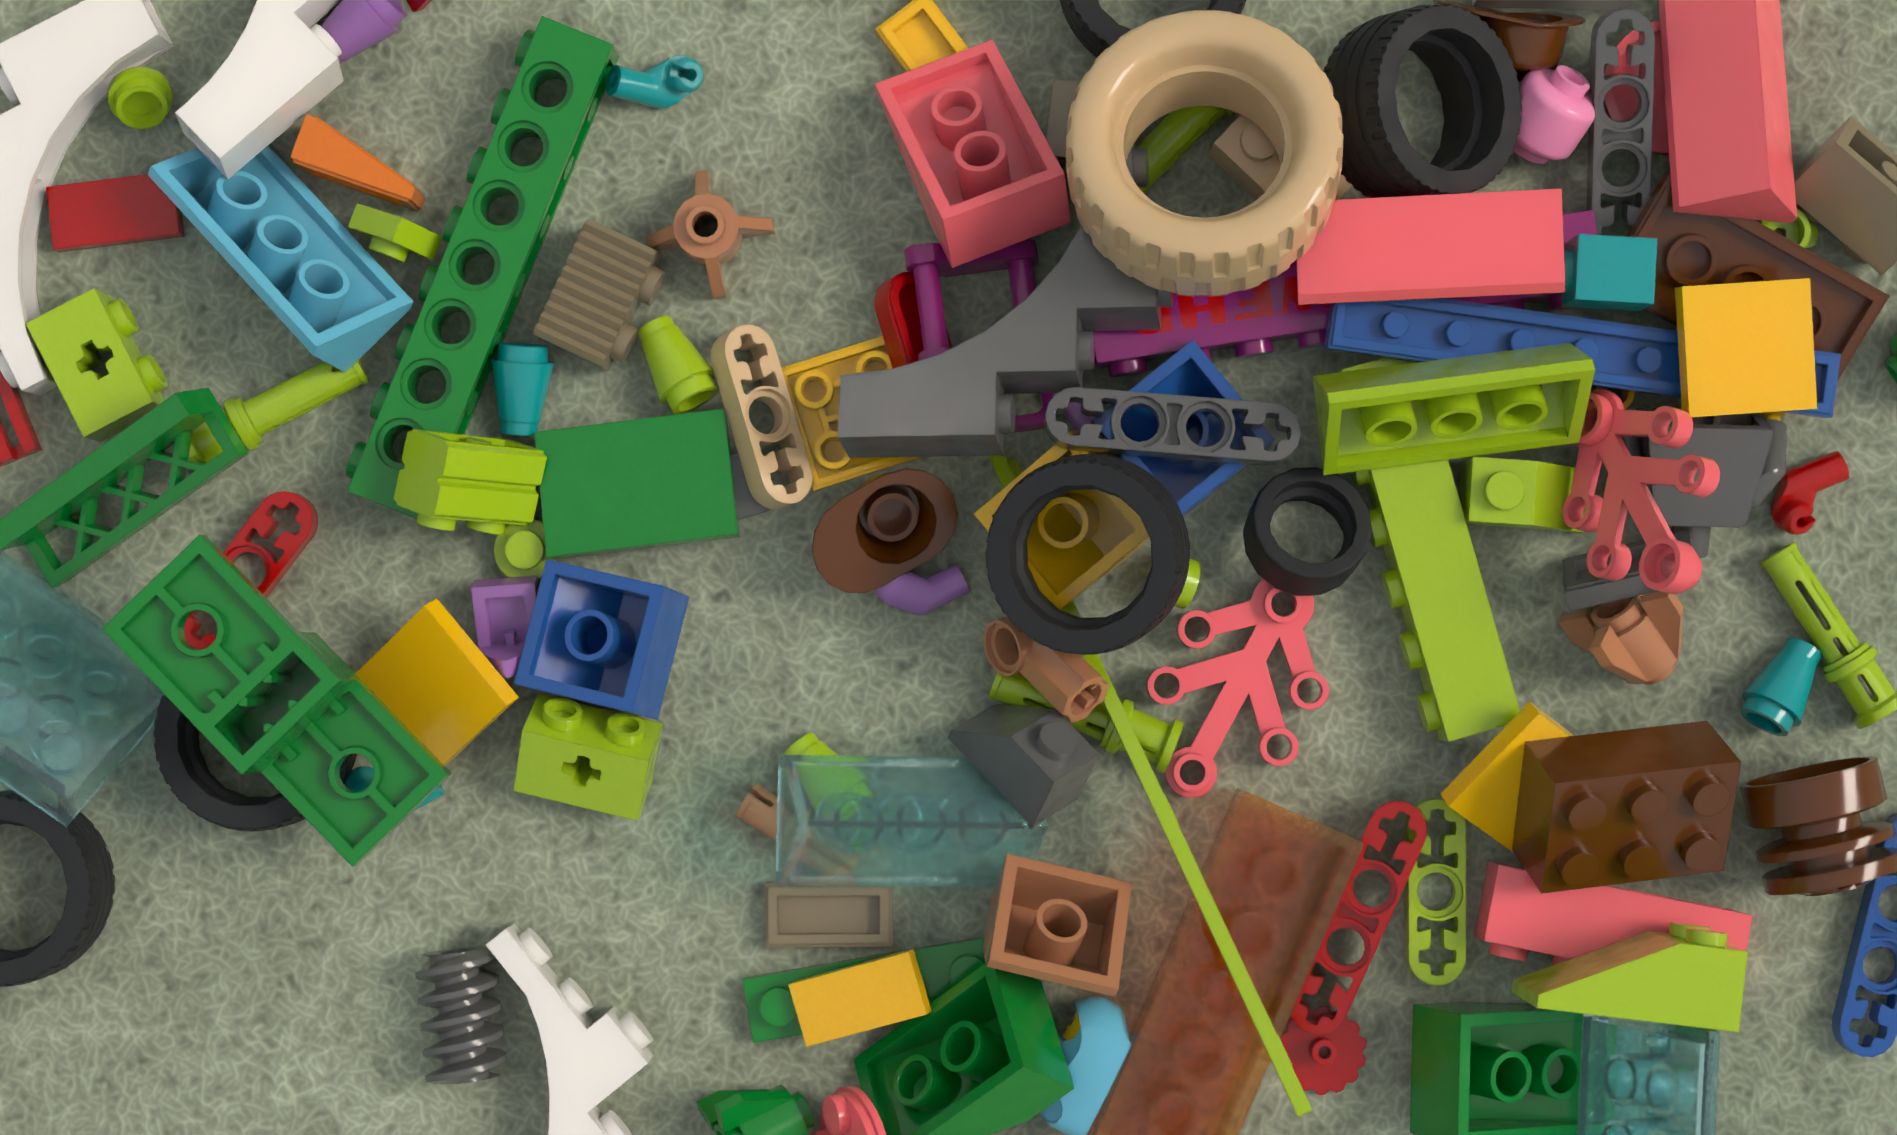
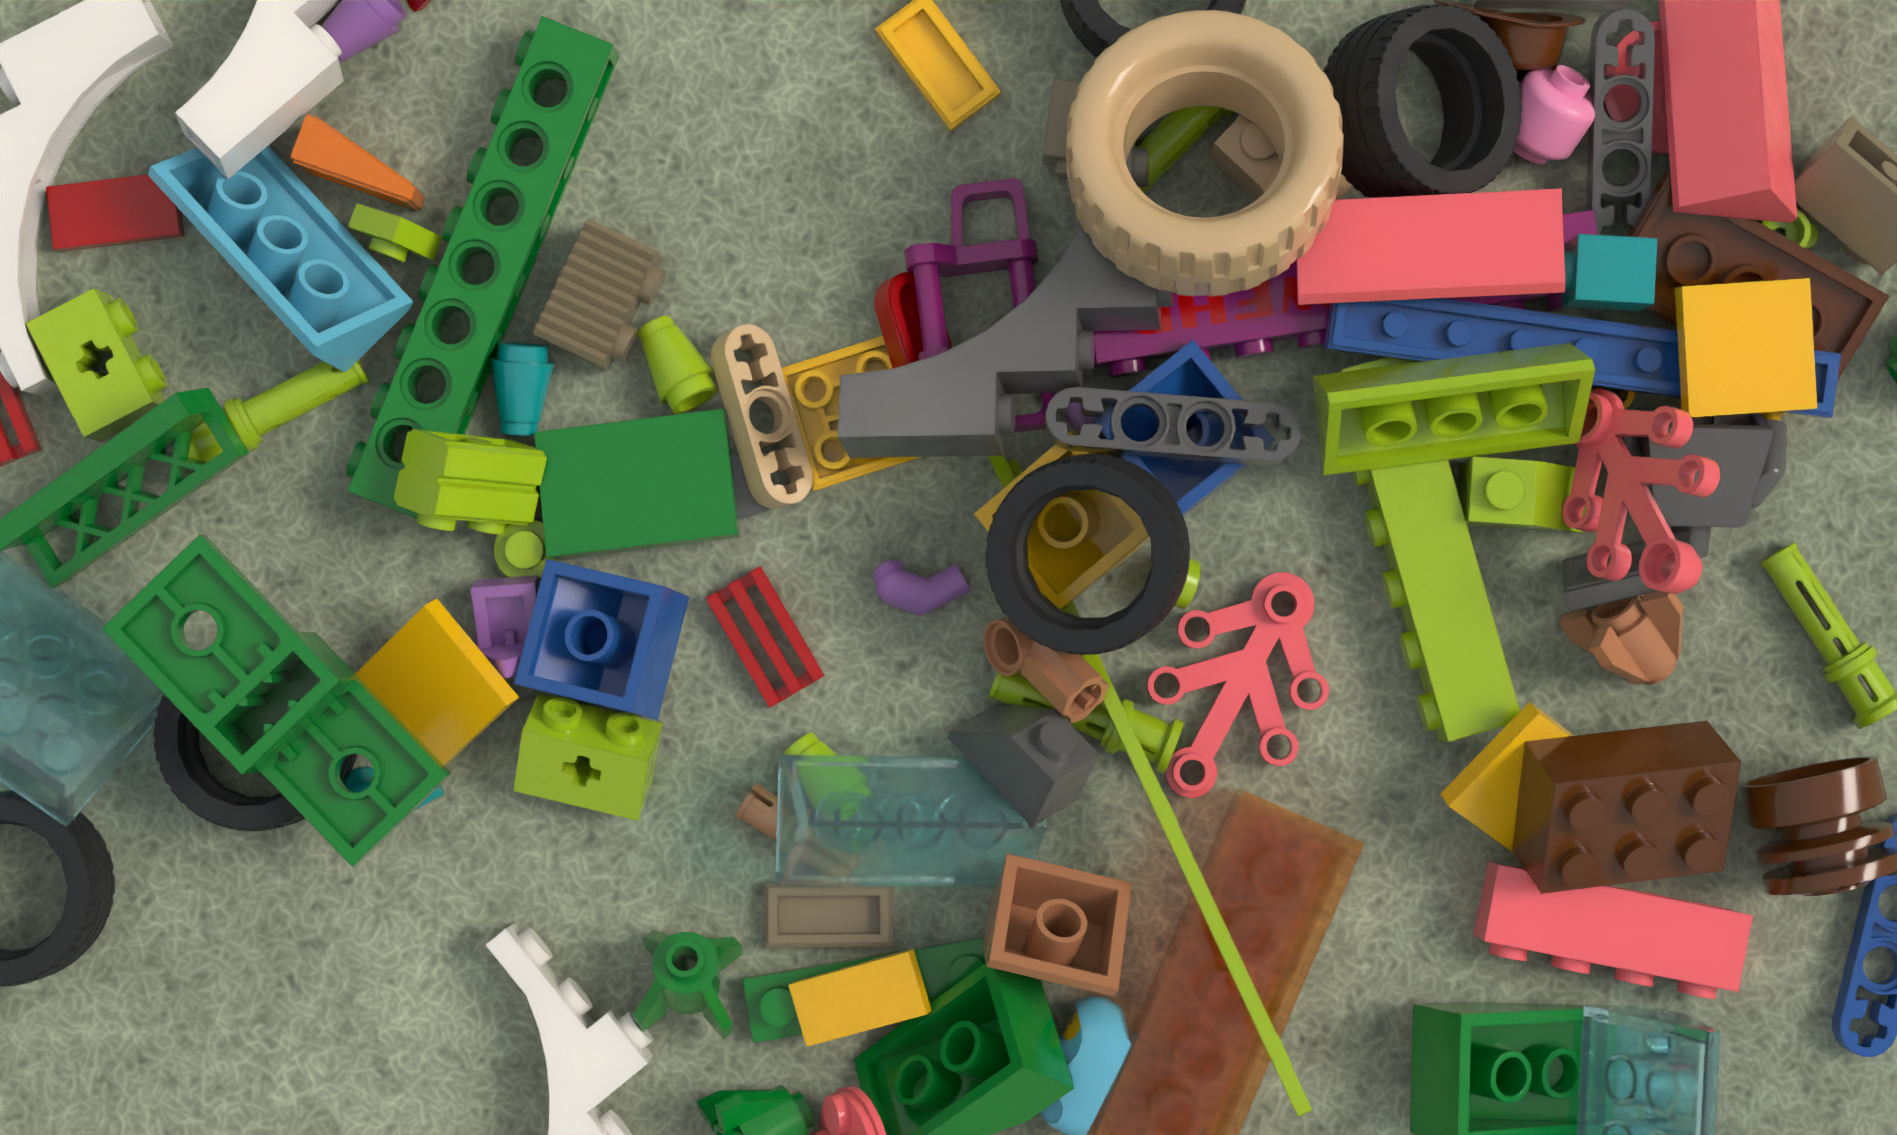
(140, 97): lime plate -> none
(265, 524): red beam -> none
(461, 1015): dark grey piece -> none
(659, 85): teal arm -> none
(687, 978): none -> green brick
(720, 246): nougat brick -> none
(738, 590): none -> red tile
(884, 530): reddish brown piece -> none
(975, 153): coral slope -> none
(1326, 1059): red piece -> none
(1335, 497): black tyre -> none
(1362, 918): red beam -> none
(1420, 938): lime beam -> none
(1650, 977): lime slope -> none
(1782, 689): teal cone -> none
(1798, 489): red arm -> none

